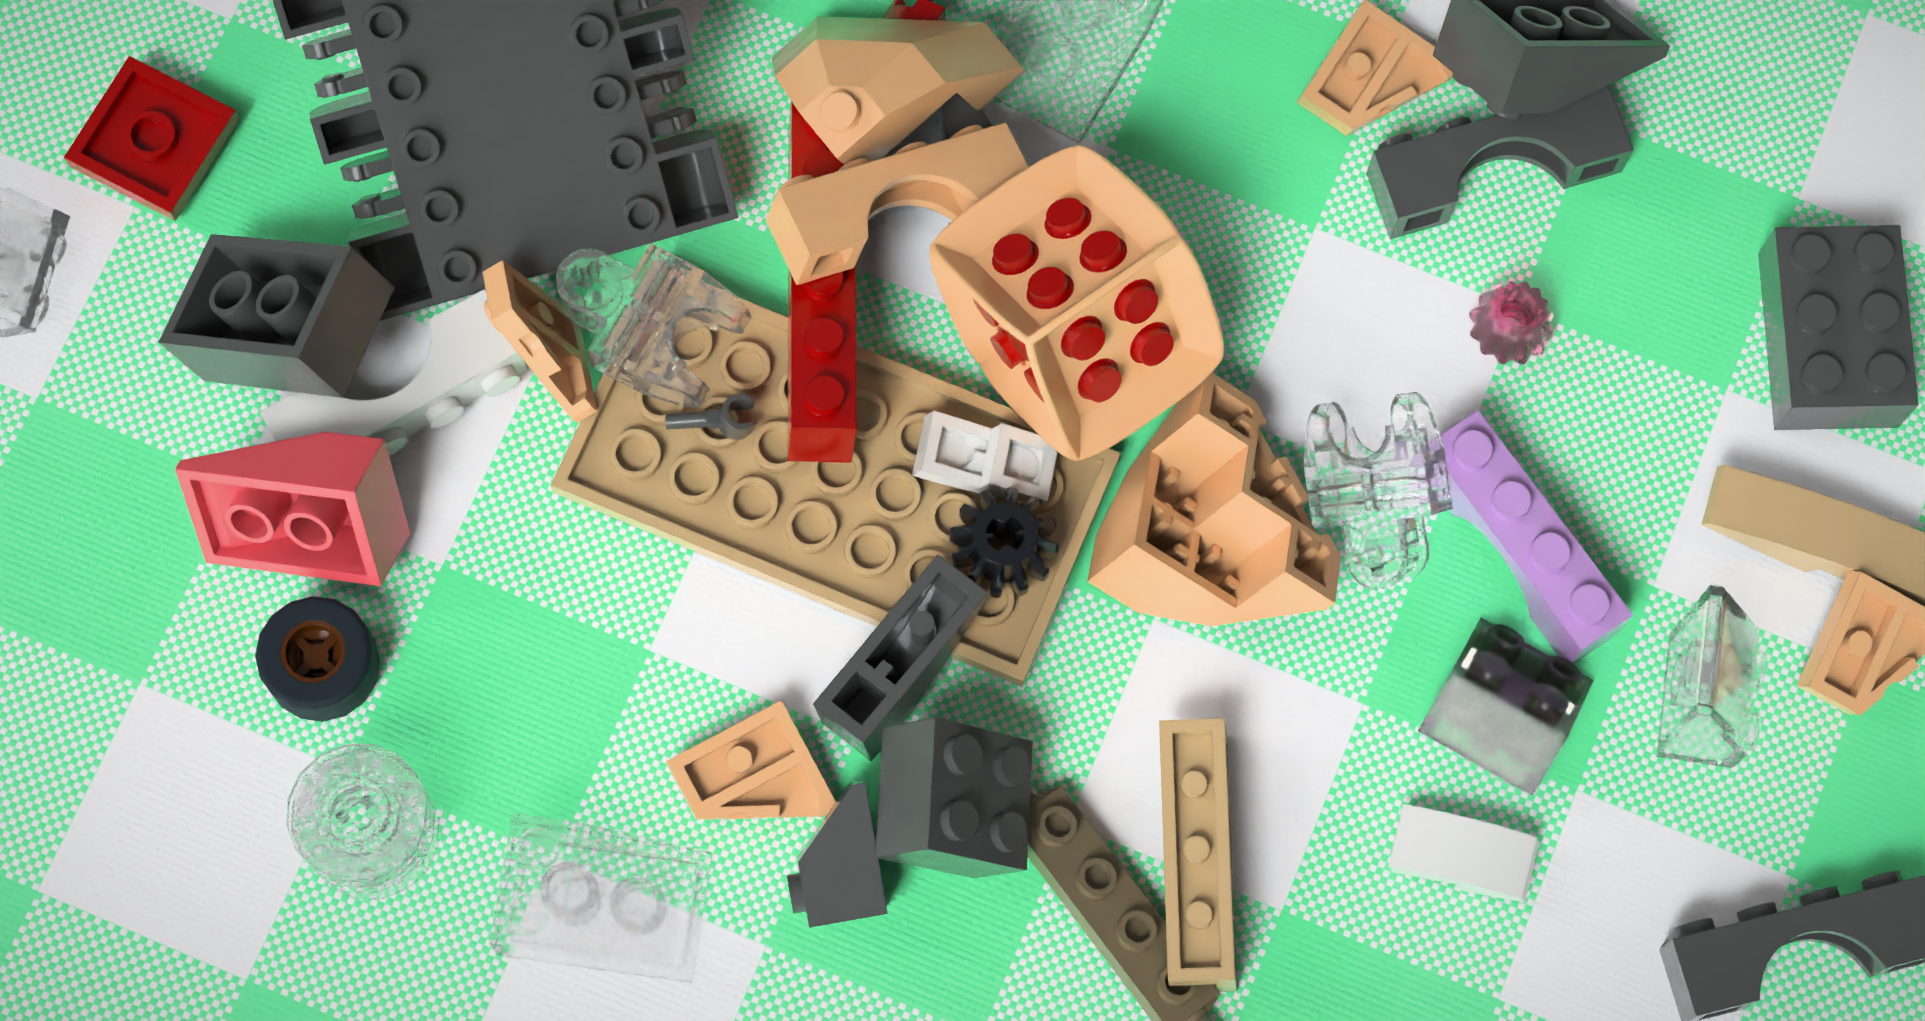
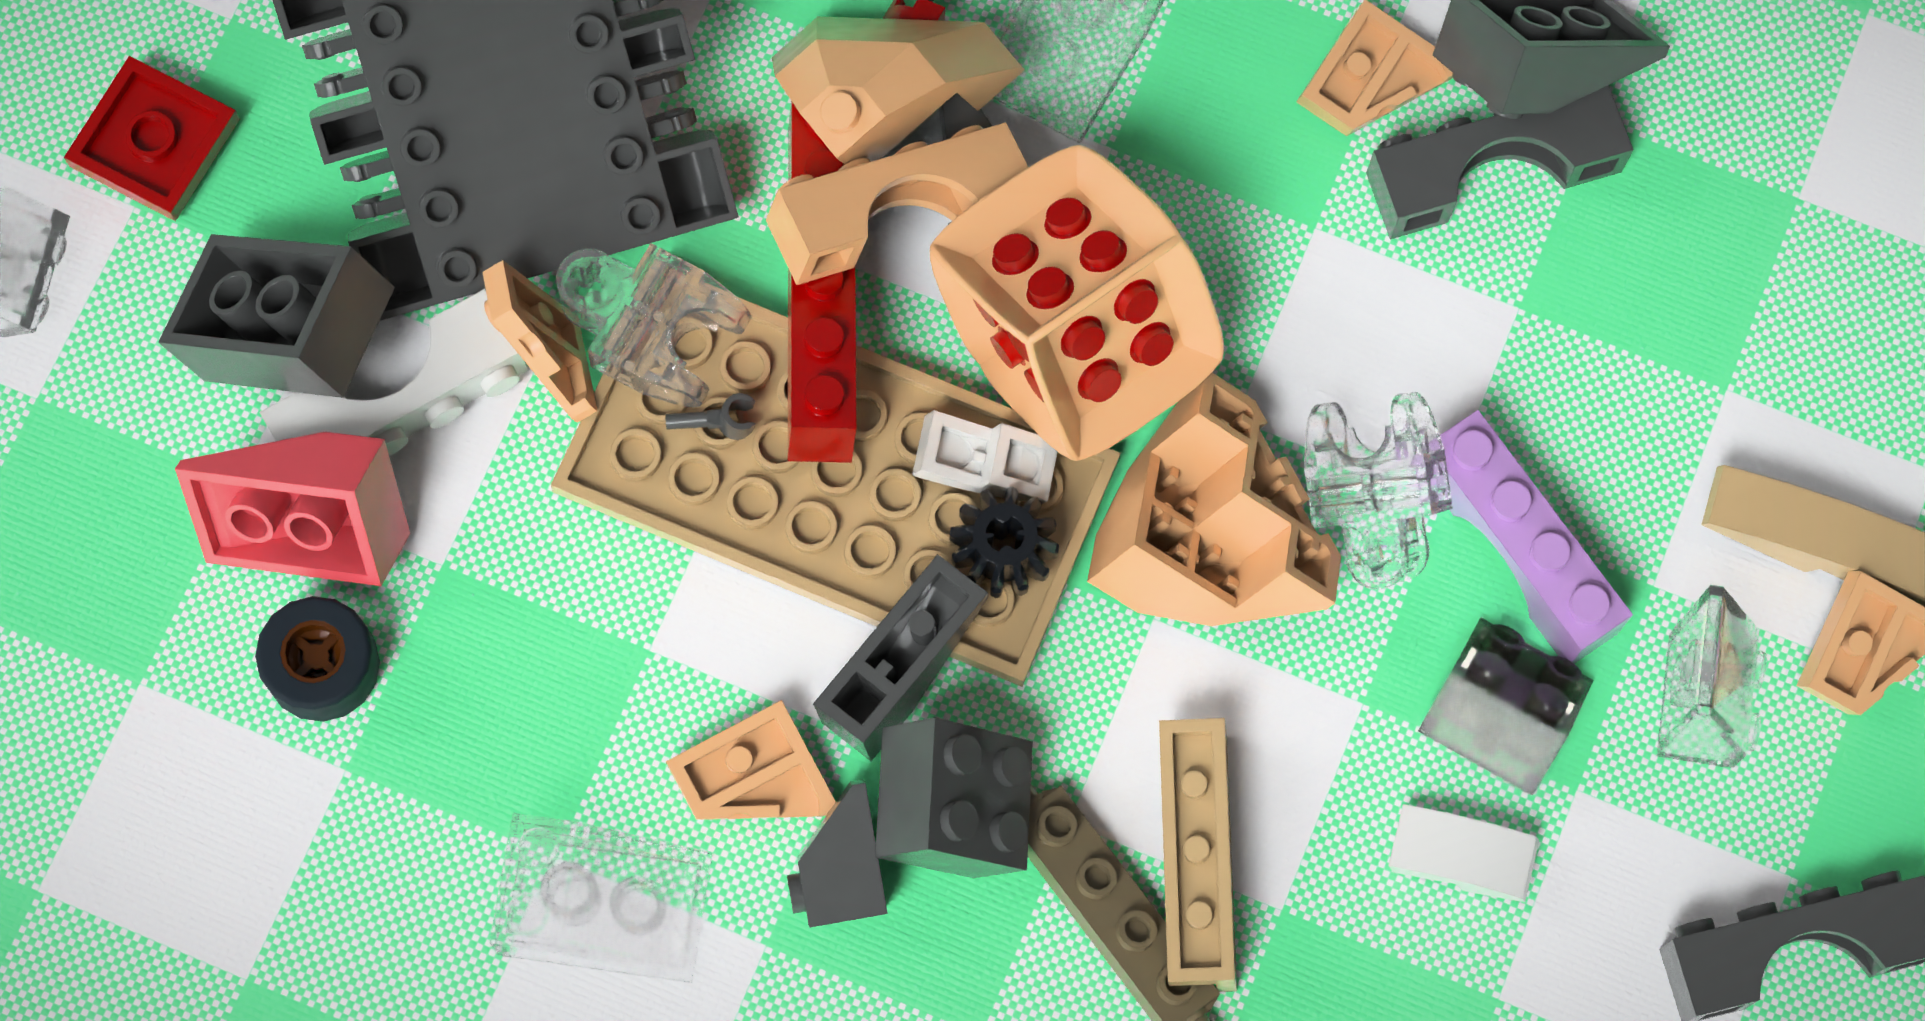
(386, 852): clear wheel -> none
(1504, 339): clear pink piece -> none
(1837, 327): dark grey brick -> none

